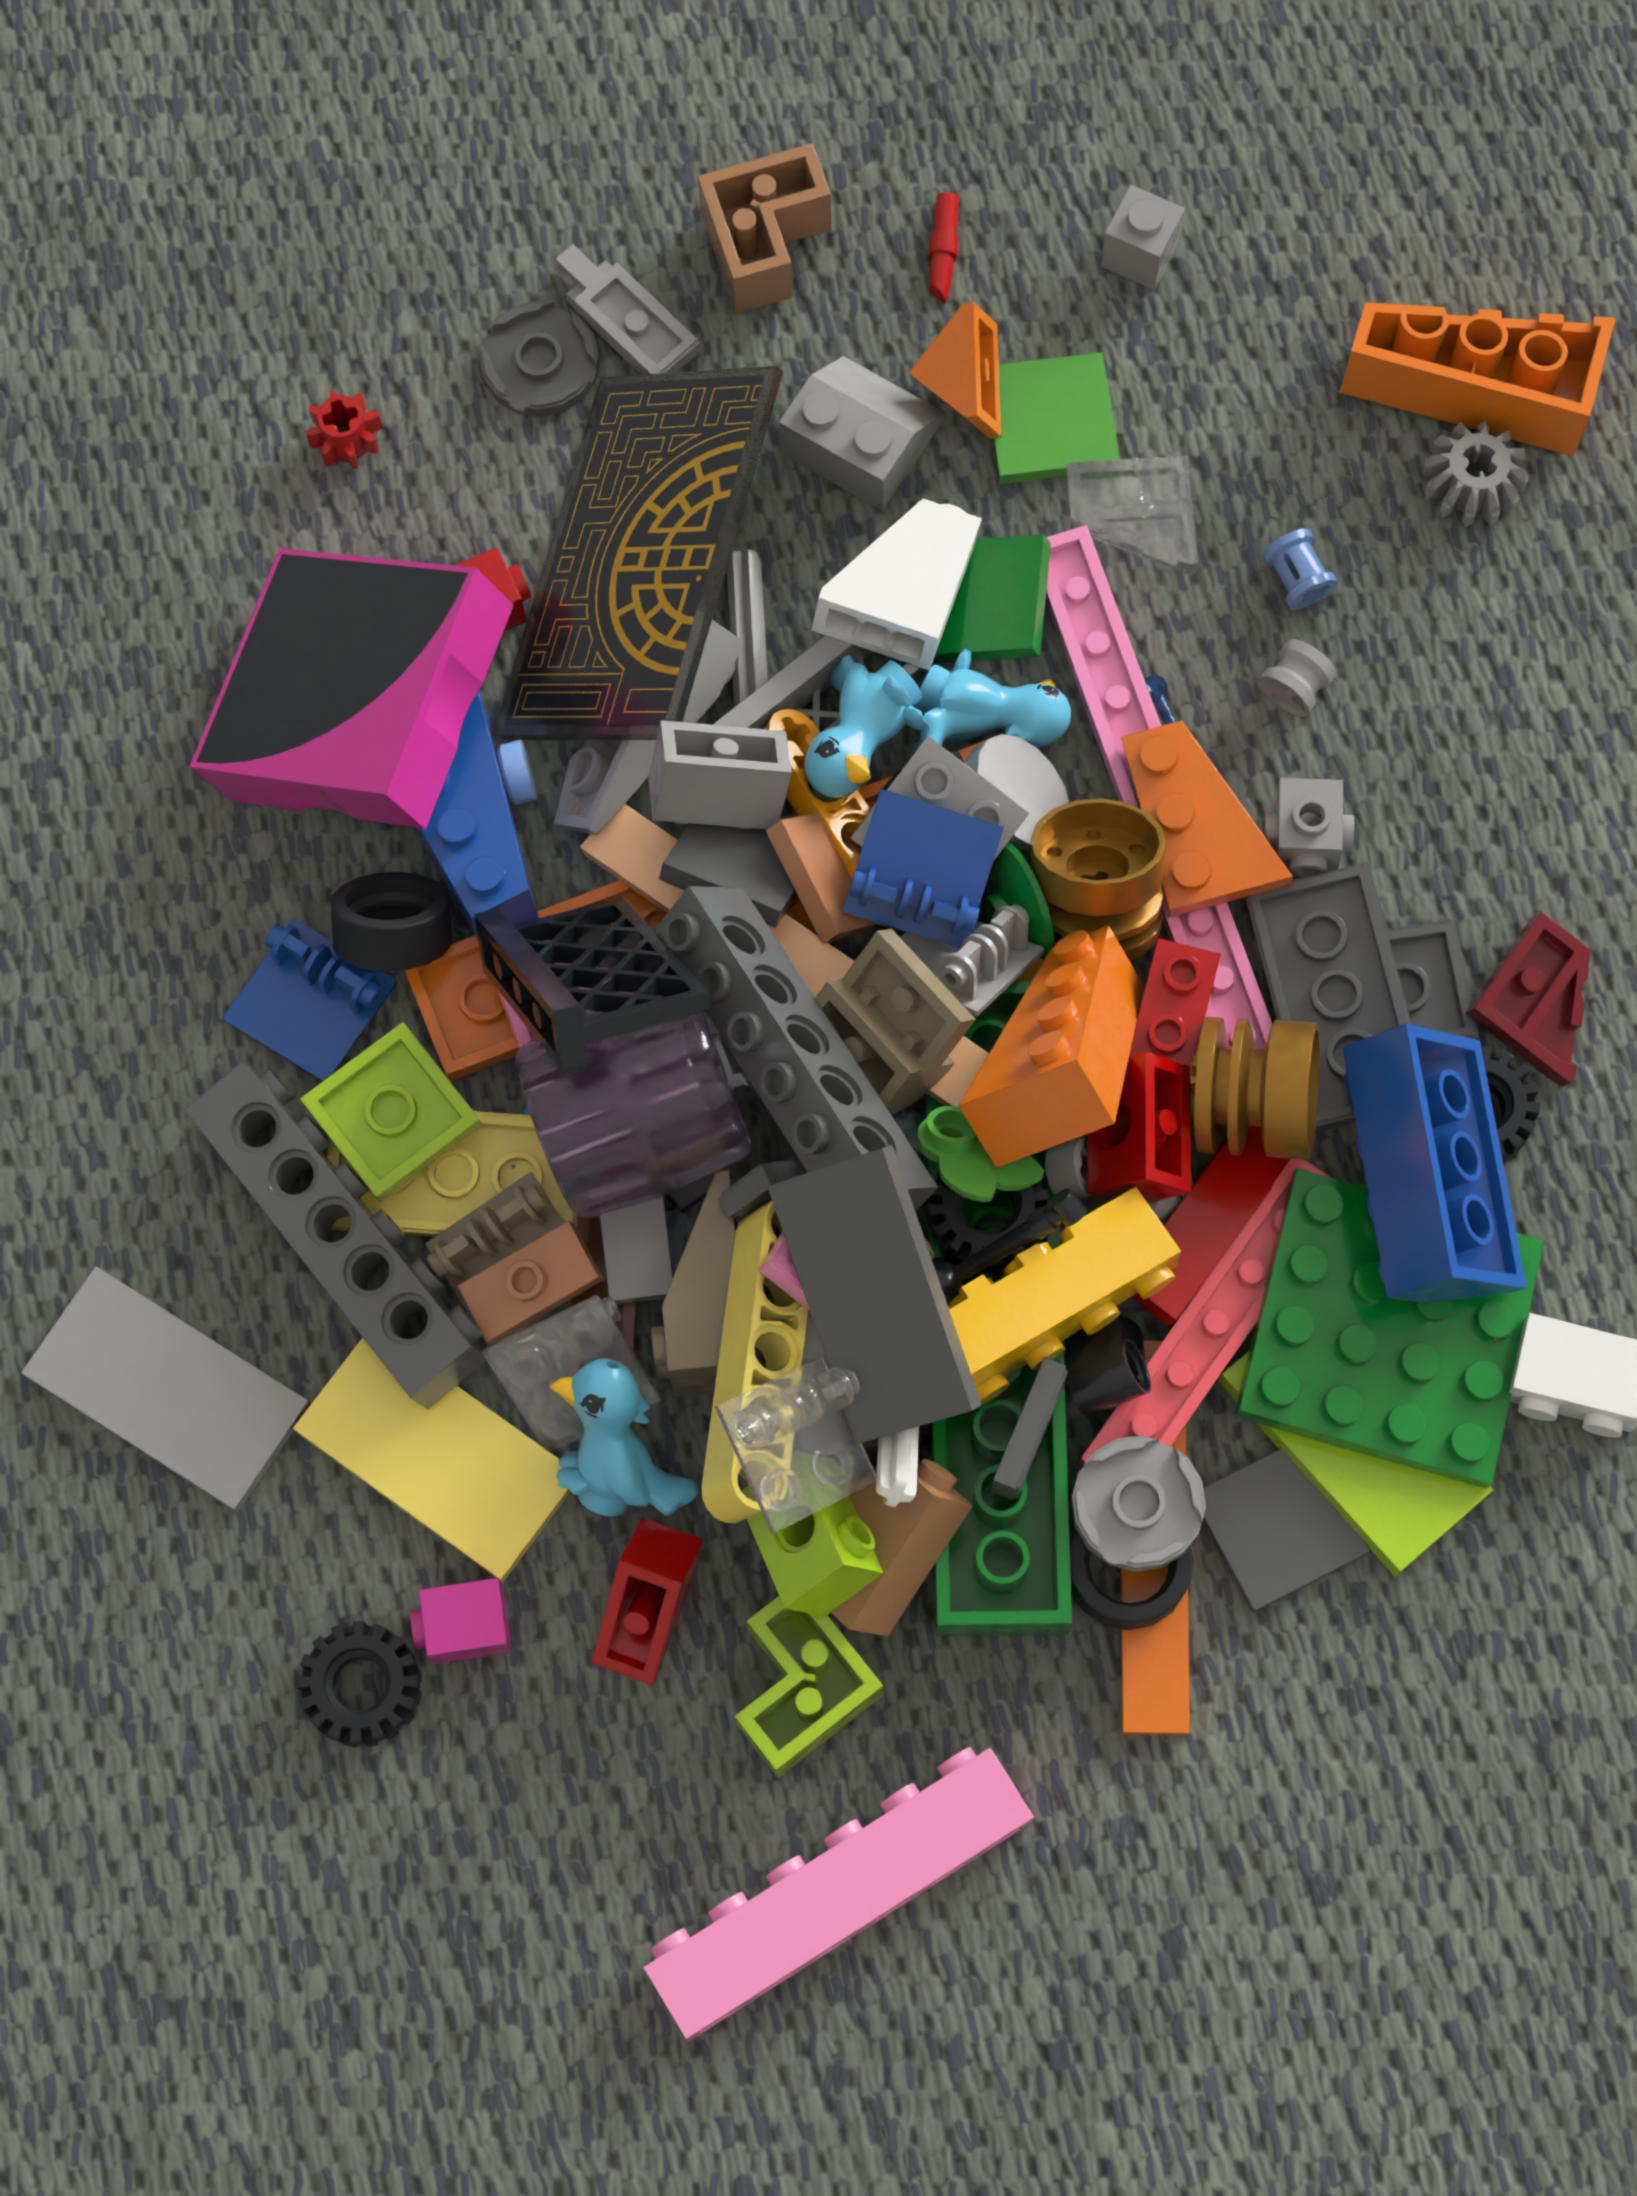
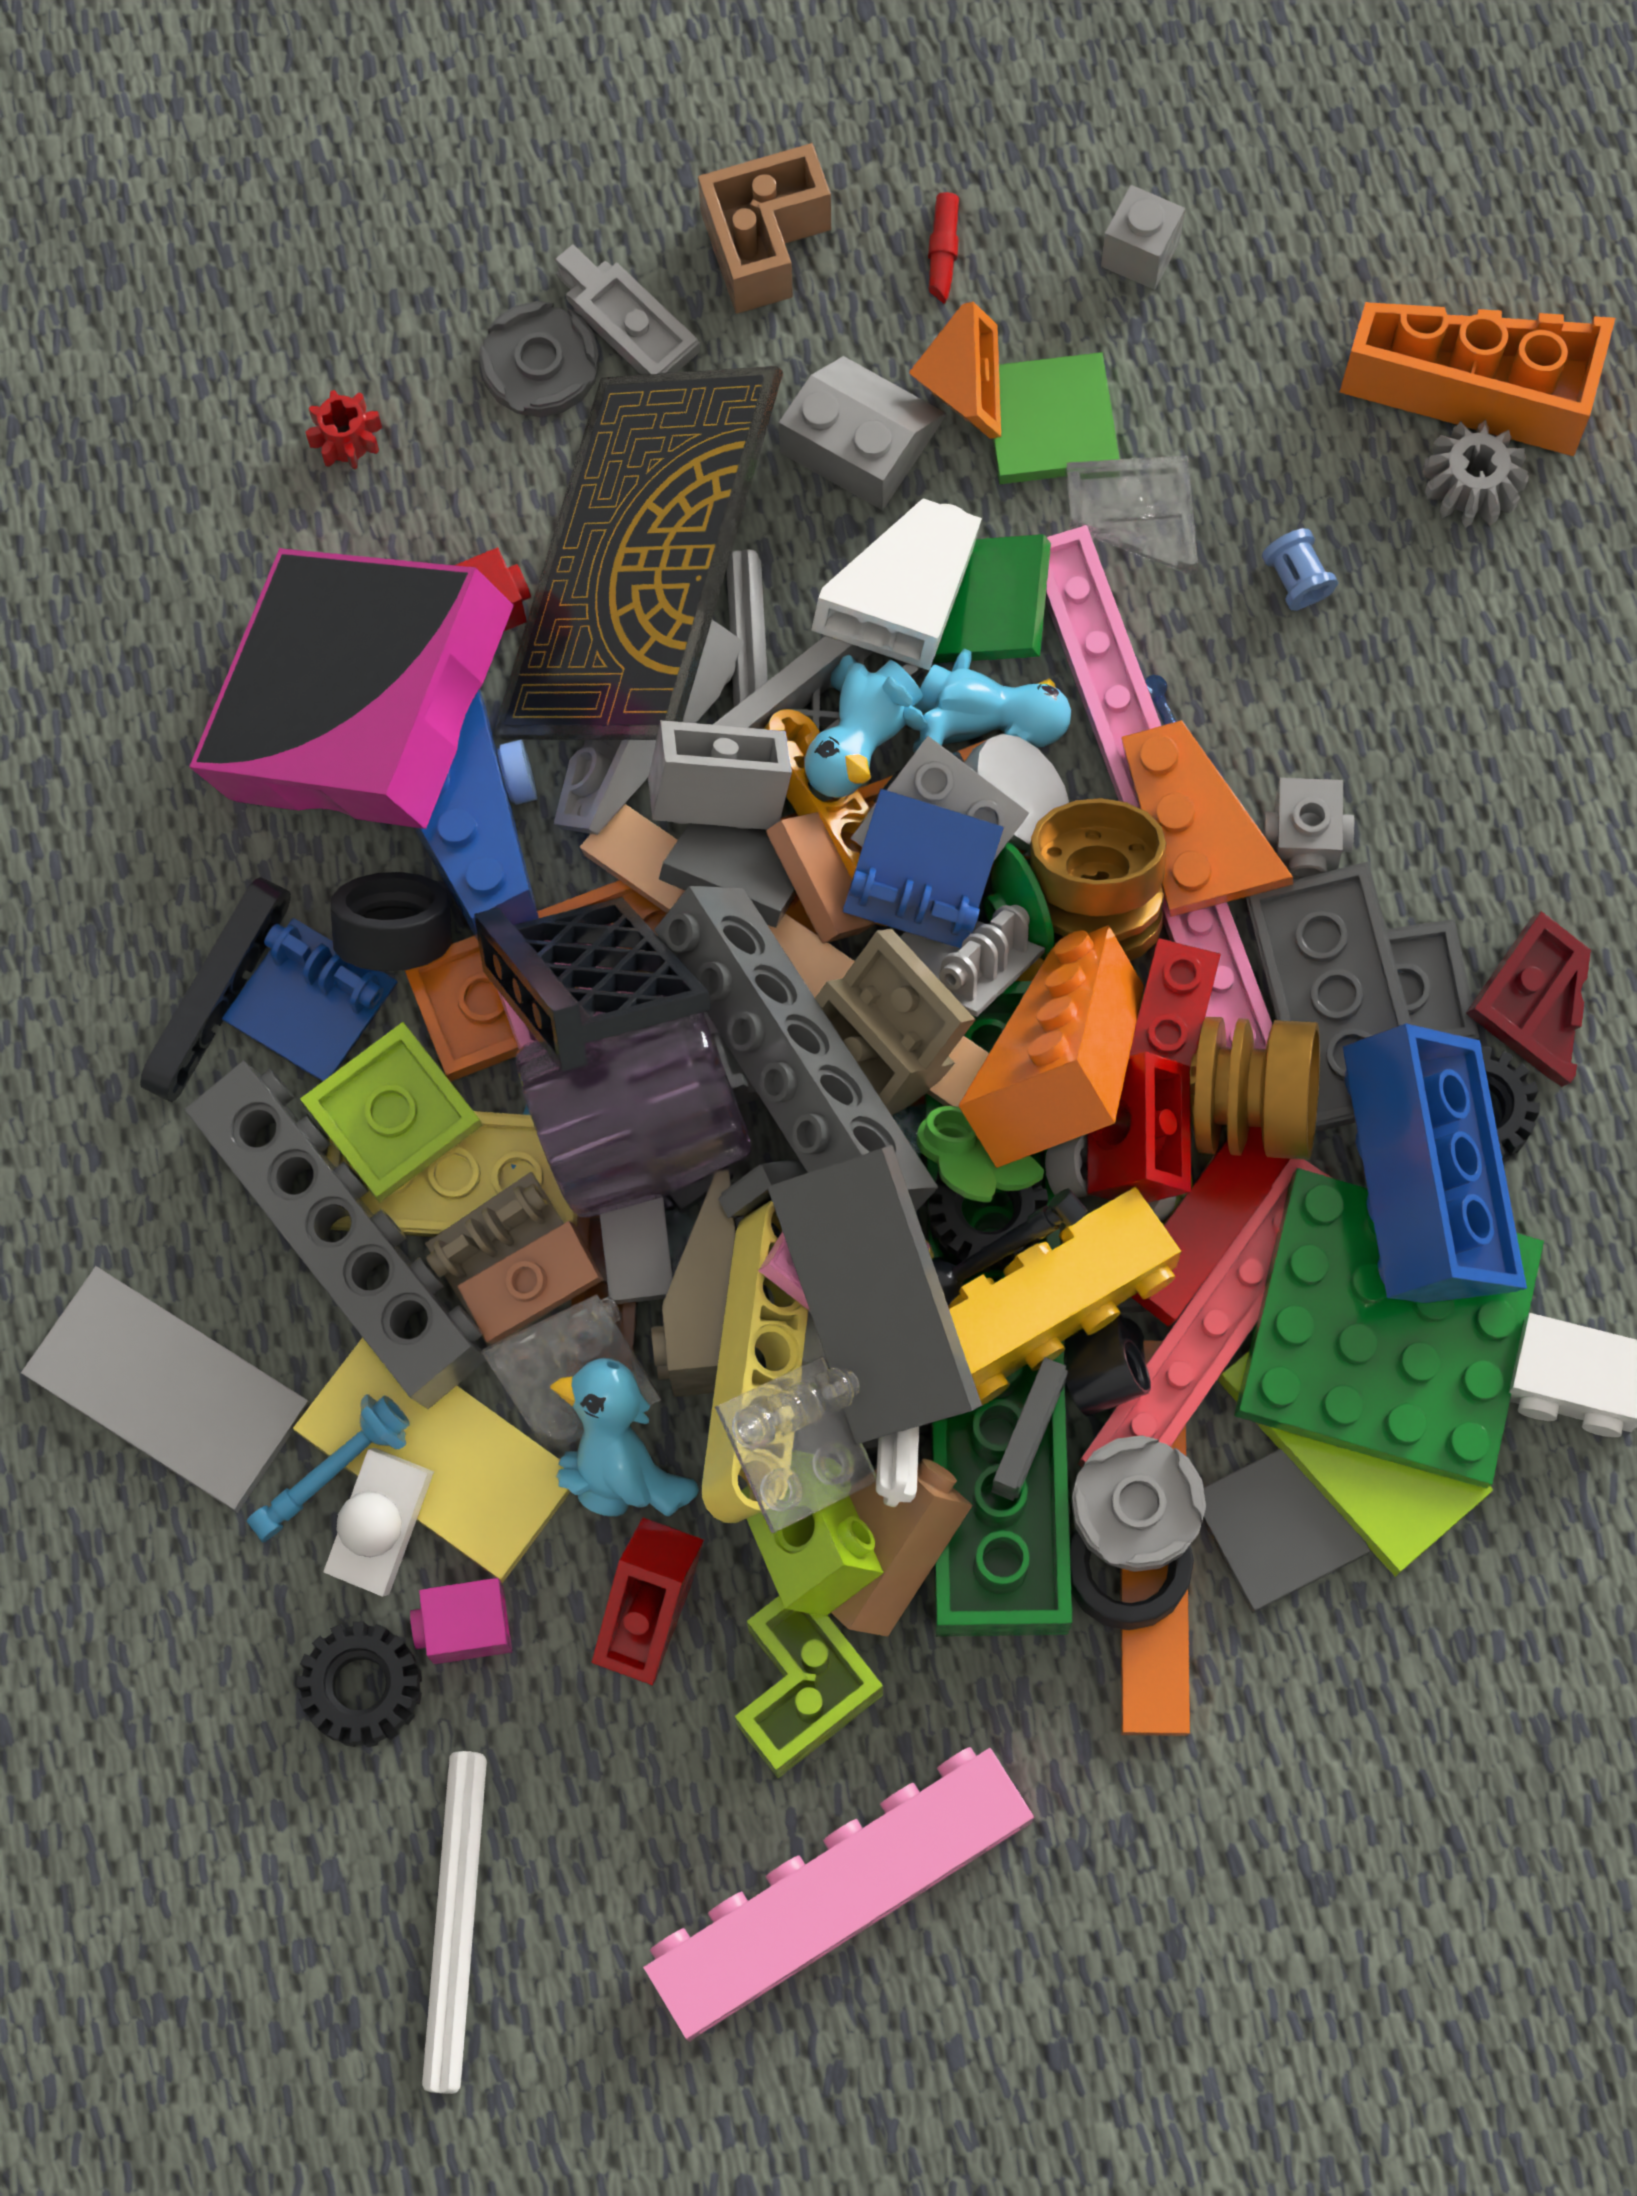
(214, 989): none -> black beam
(378, 1521): none -> white tile
(379, 1422): none -> dark azure piece
(454, 1923): none -> white axle
(1297, 677): light grey wheel -> none

